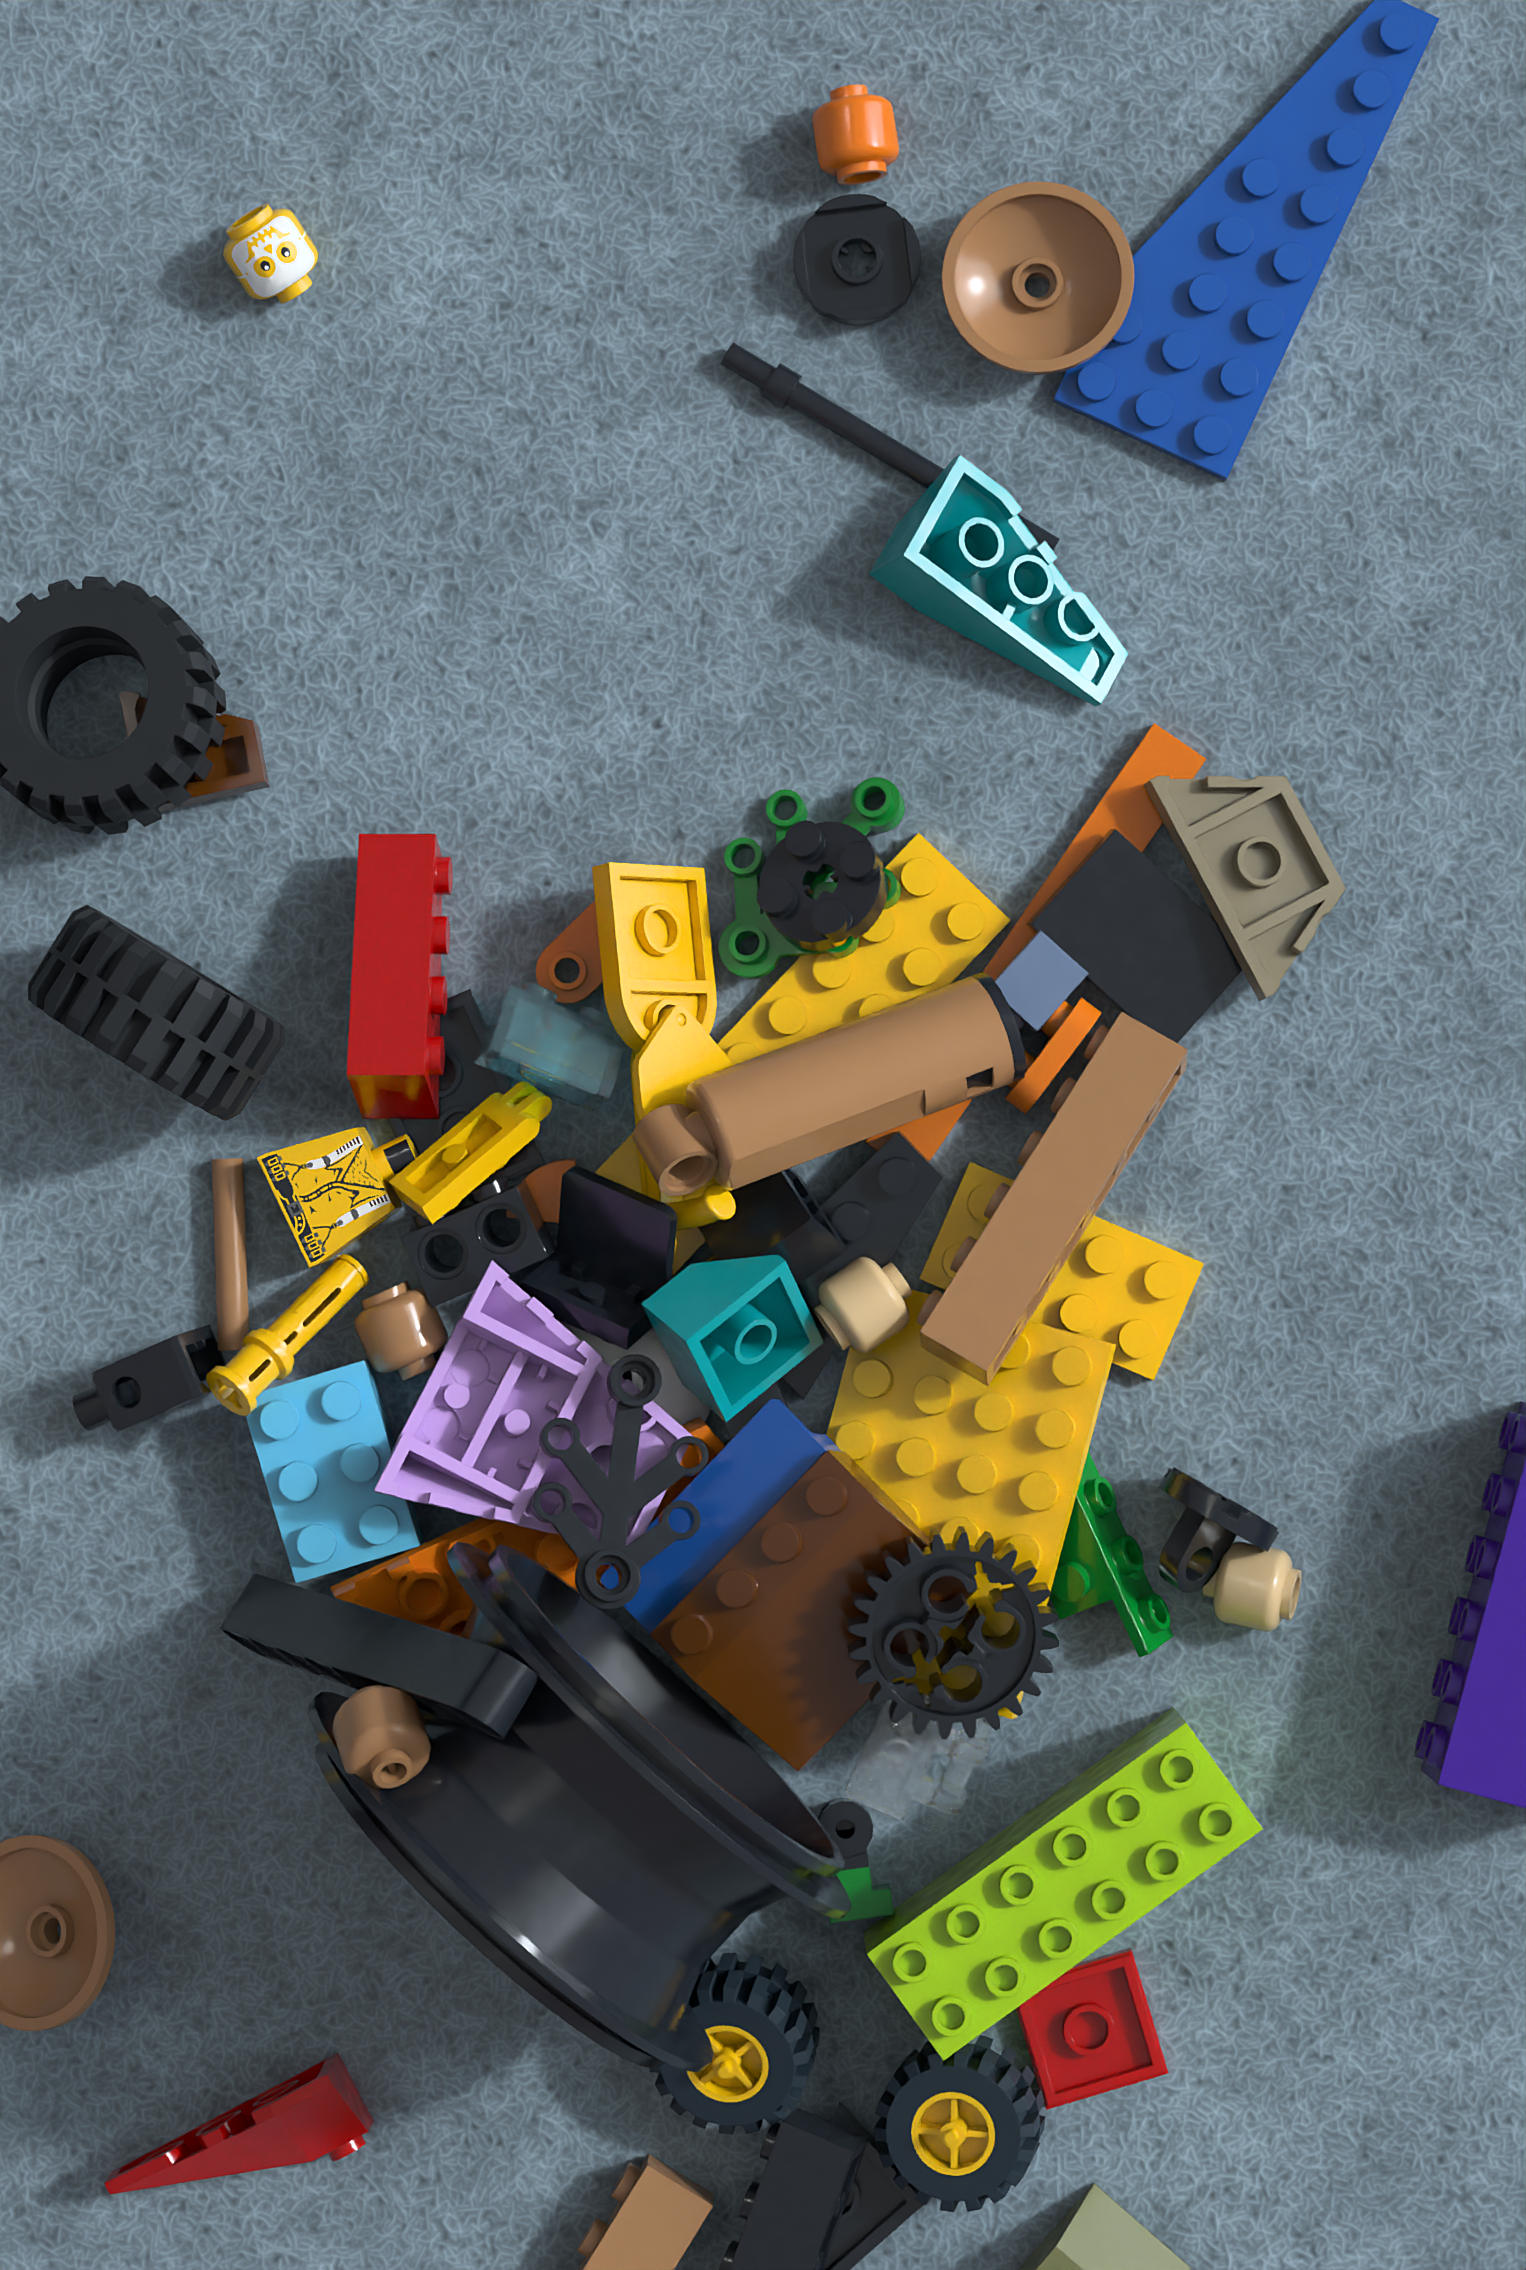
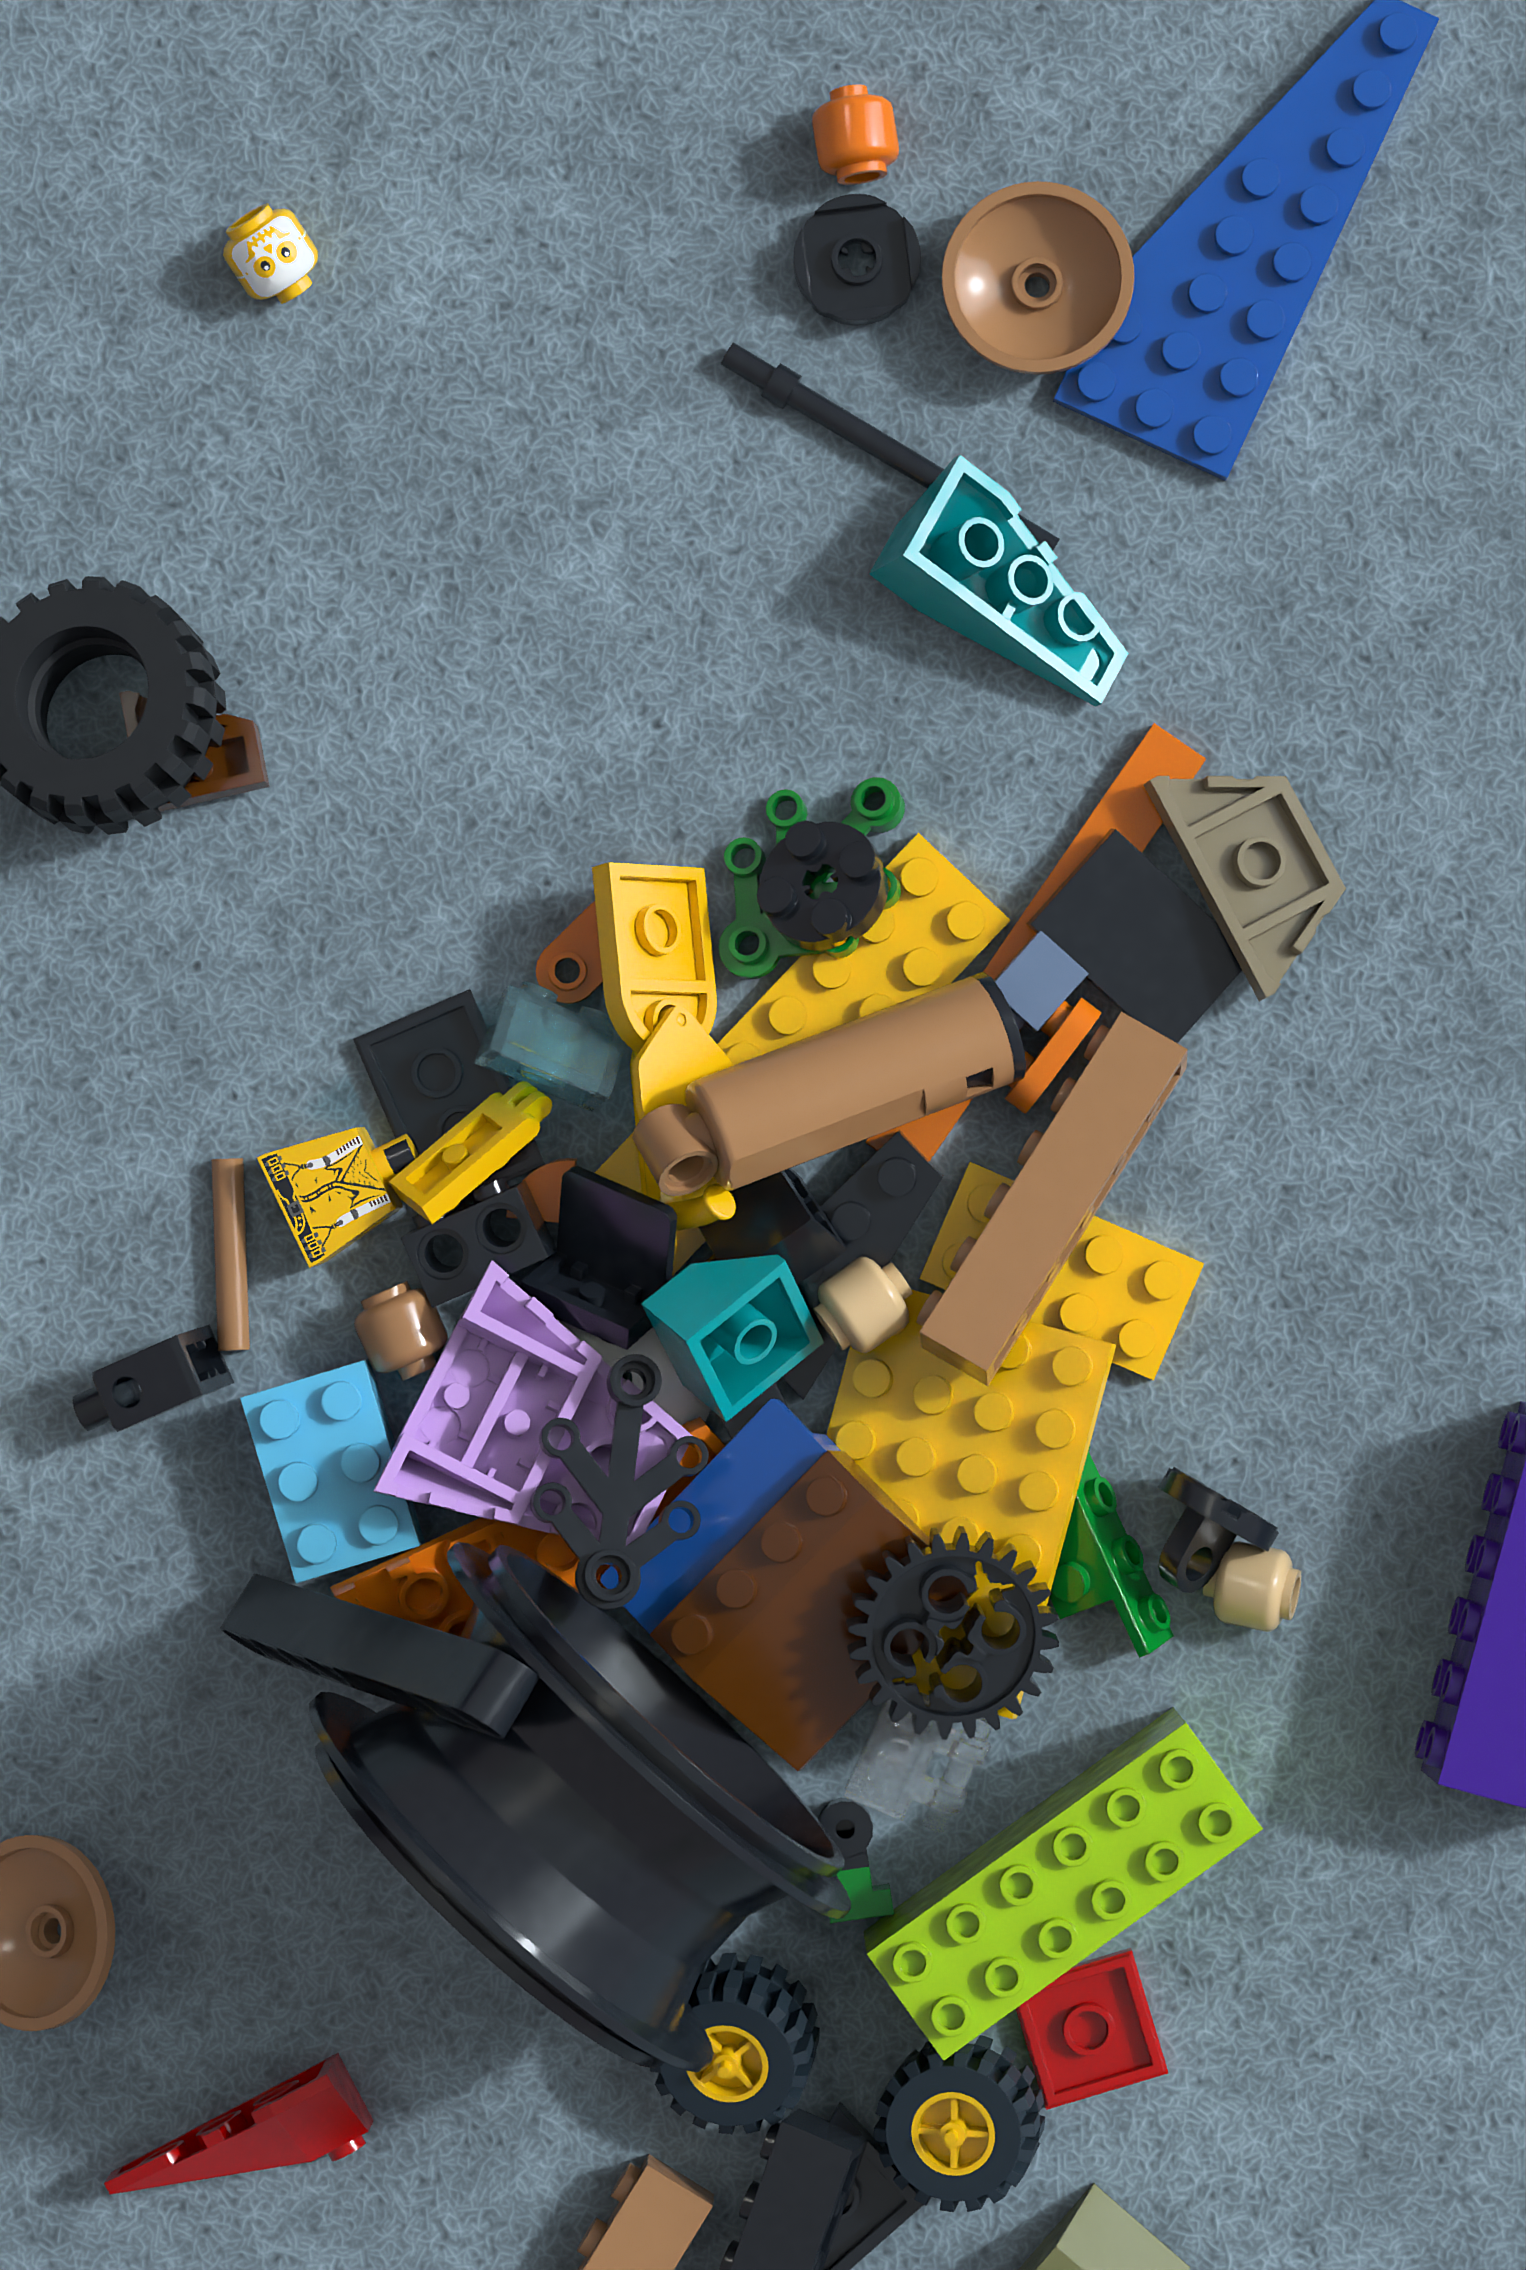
(155, 1013): black tyre -> none
(270, 1351): yellow pin -> none
(381, 1736): medium nougat head -> none
(398, 977): red wedge -> none

